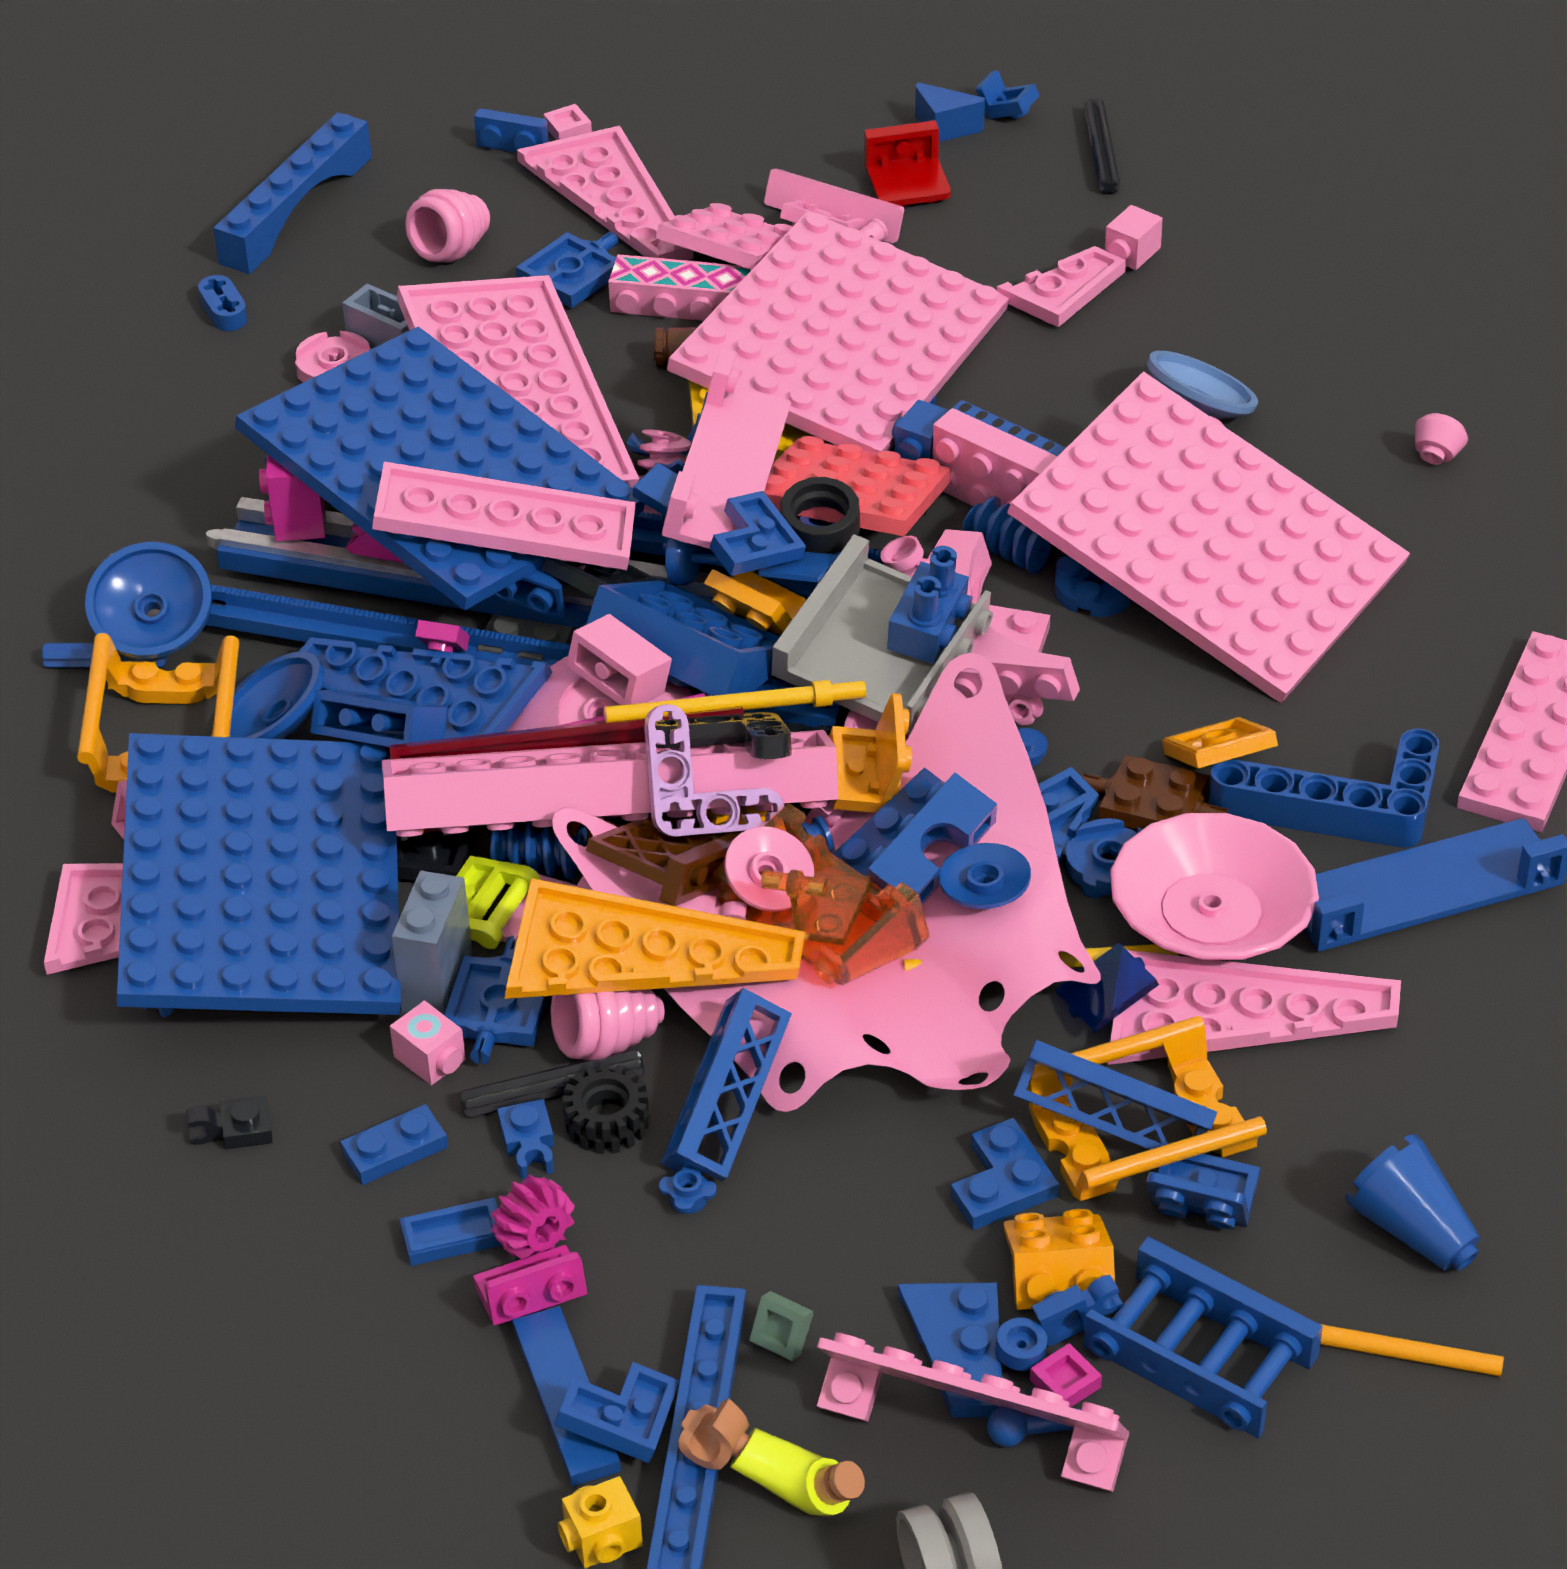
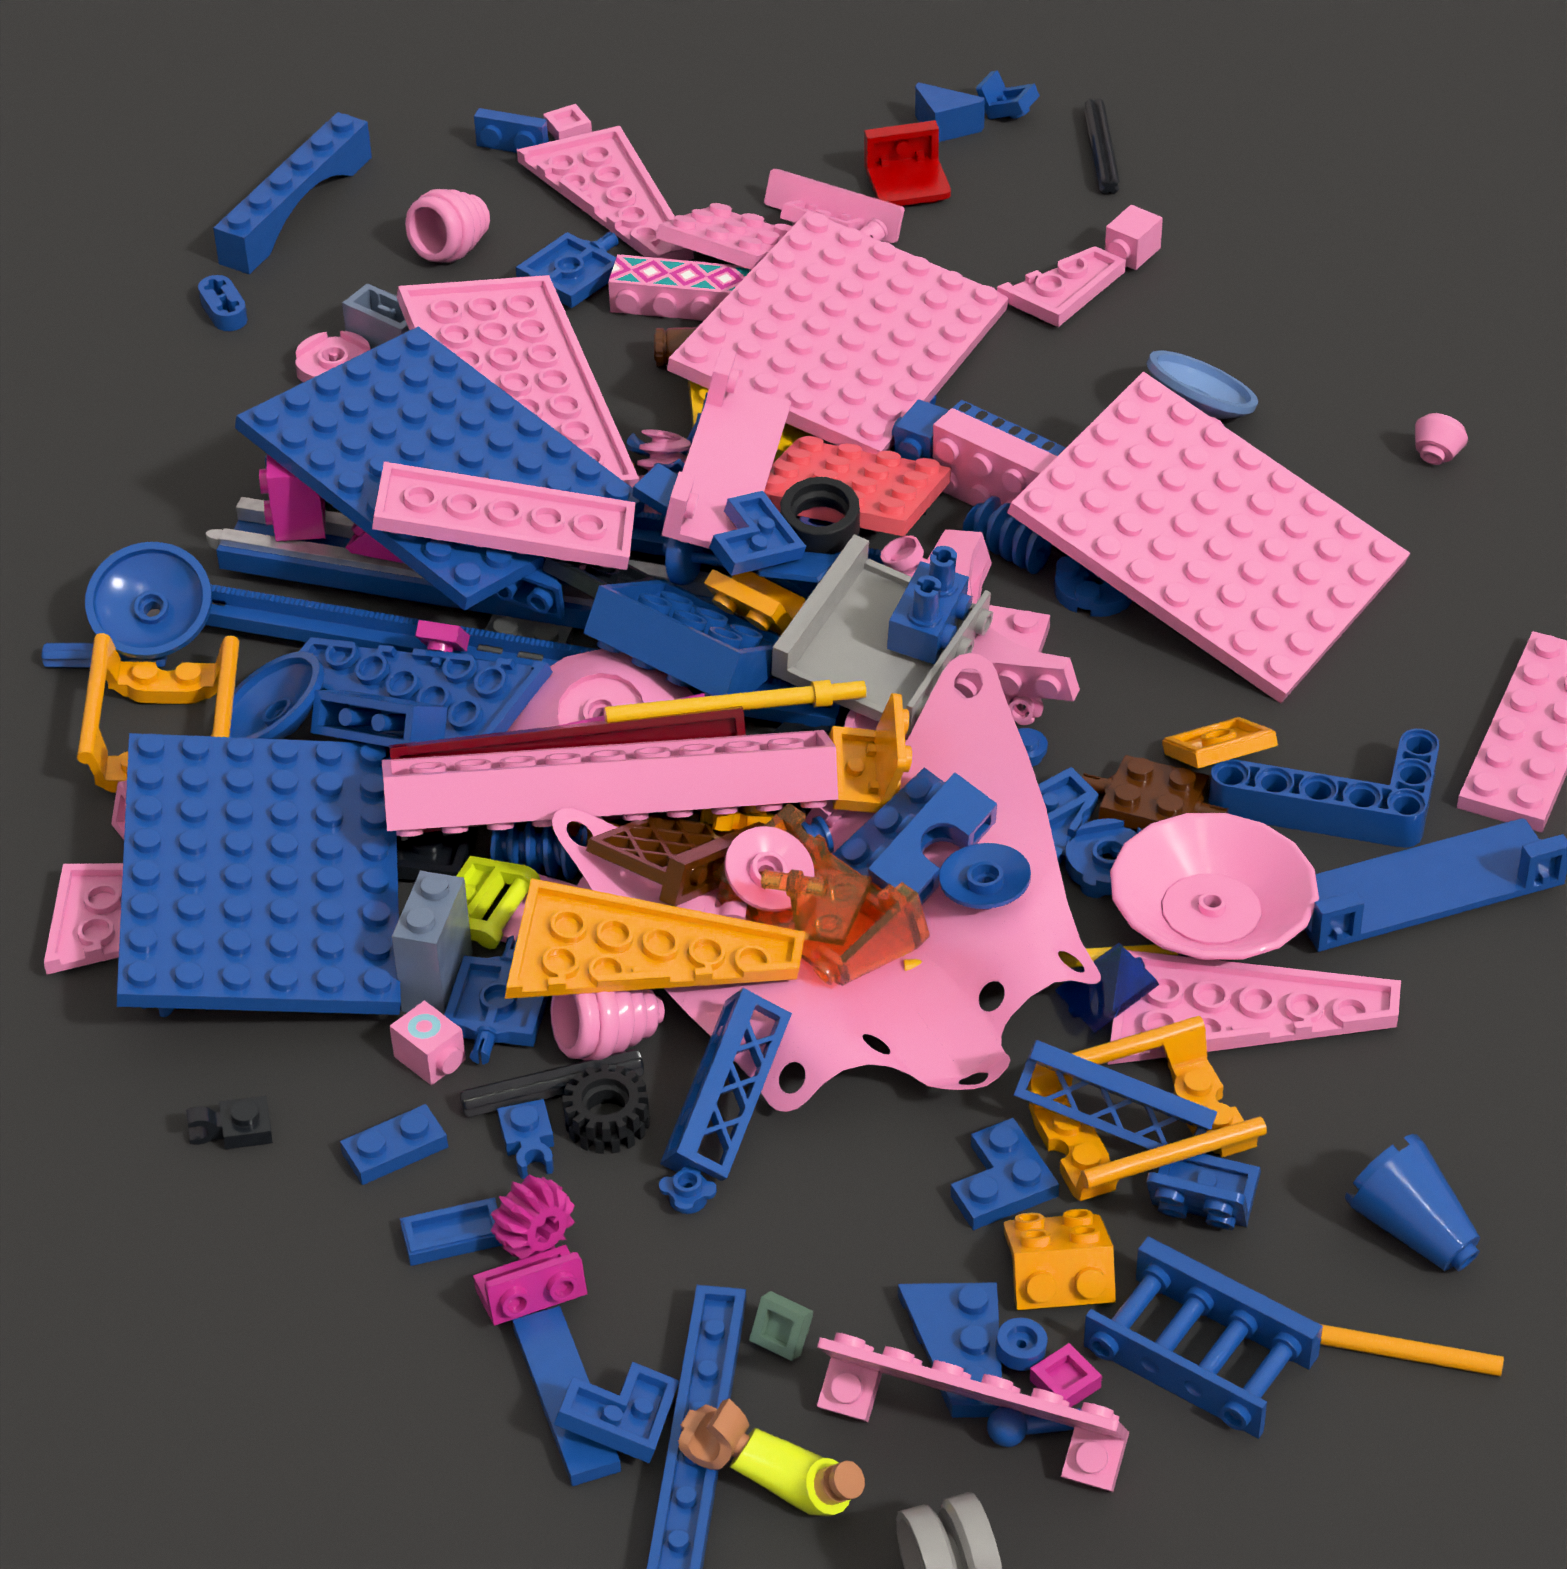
(600, 1522): yellow brick -> none
(618, 661): bright pink brick -> none
(683, 791): lavender beam -> none
(760, 733): black beam -> none
(1065, 1311): blue plate -> none

